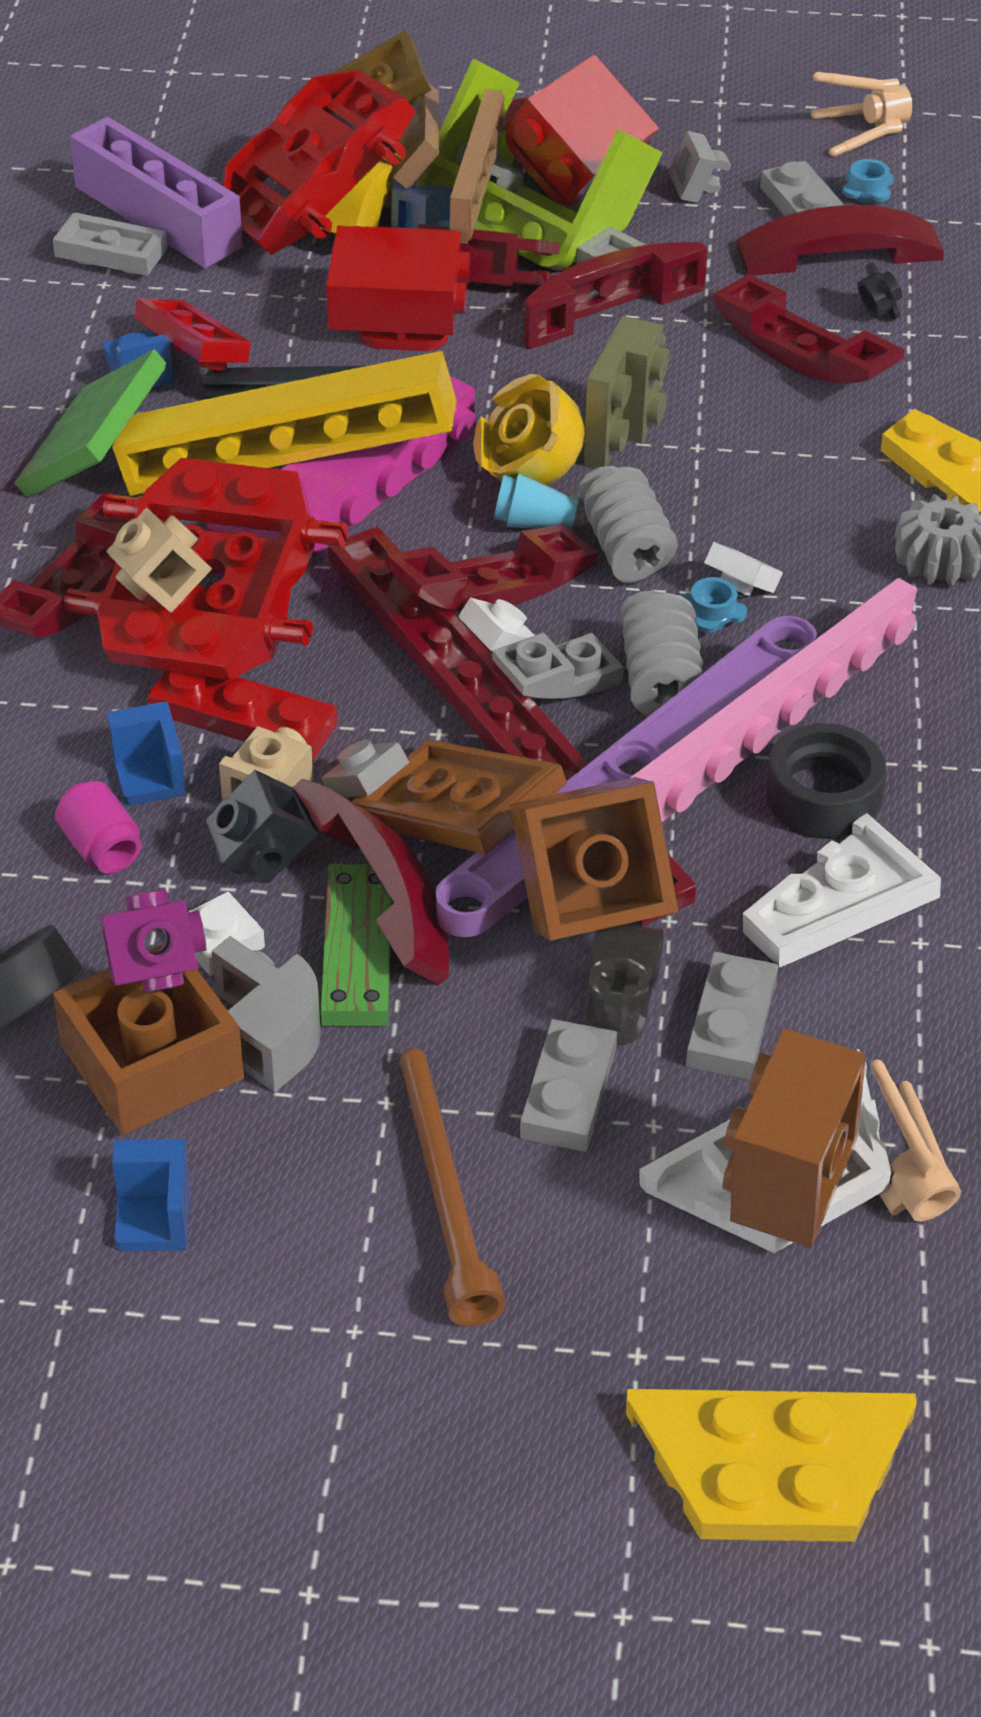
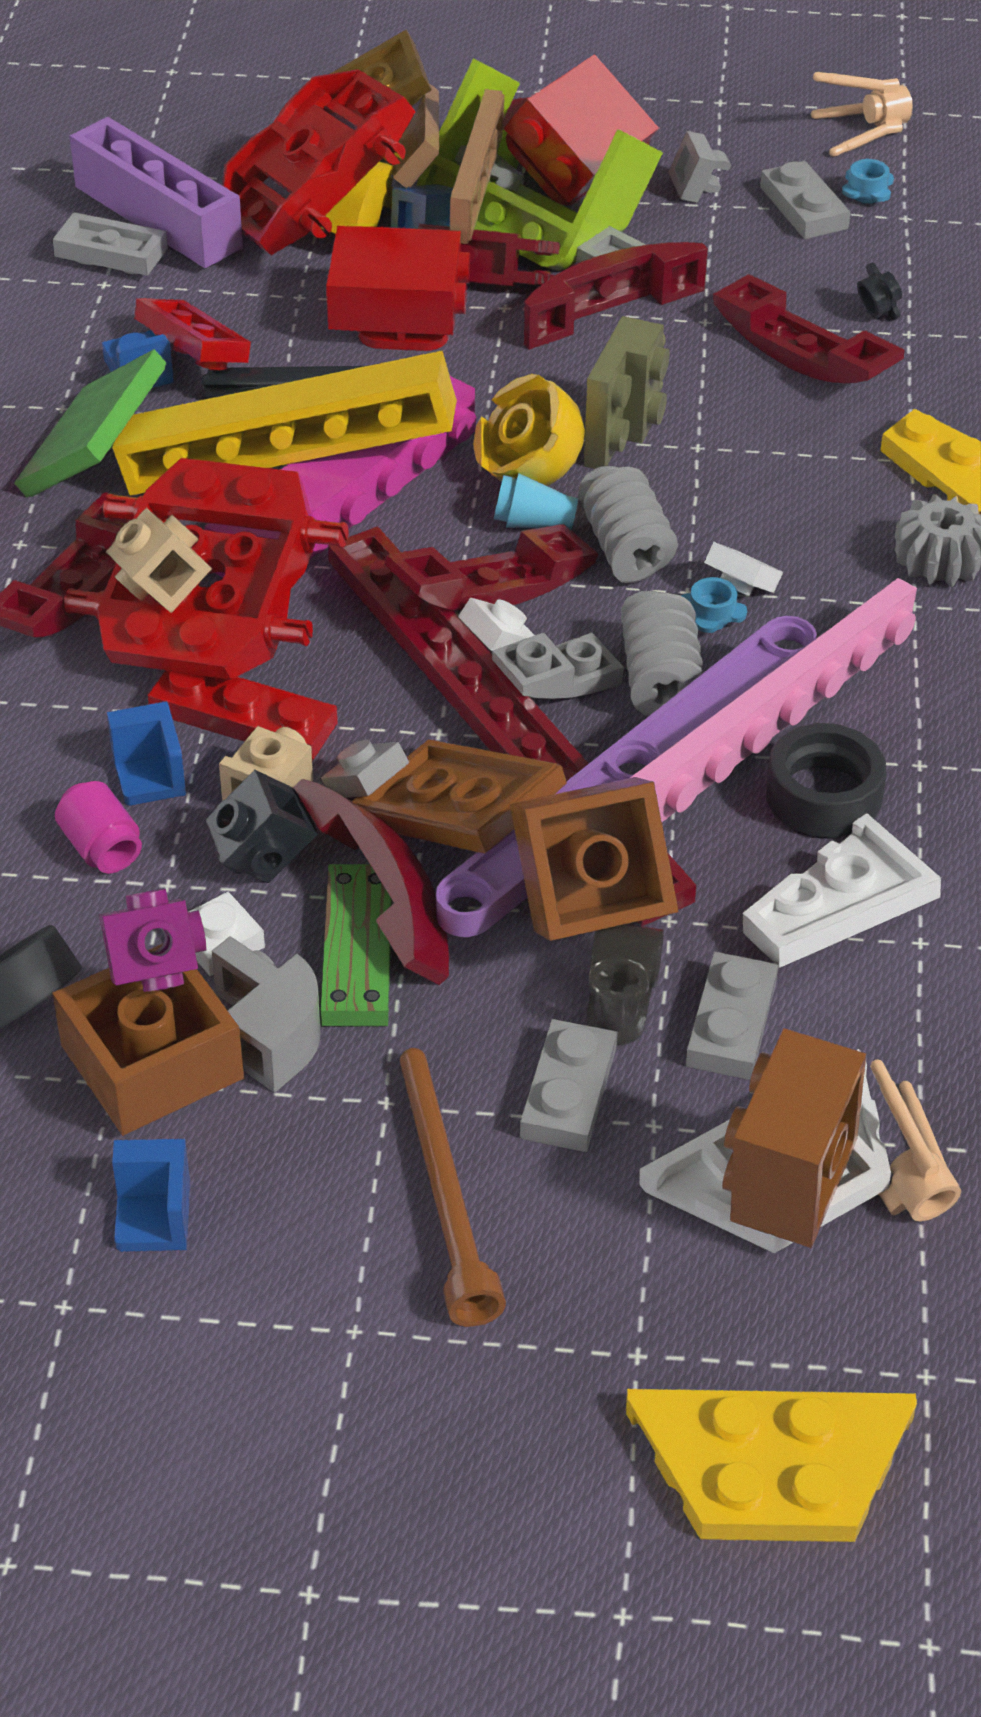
(839, 228): dark red slope -> none

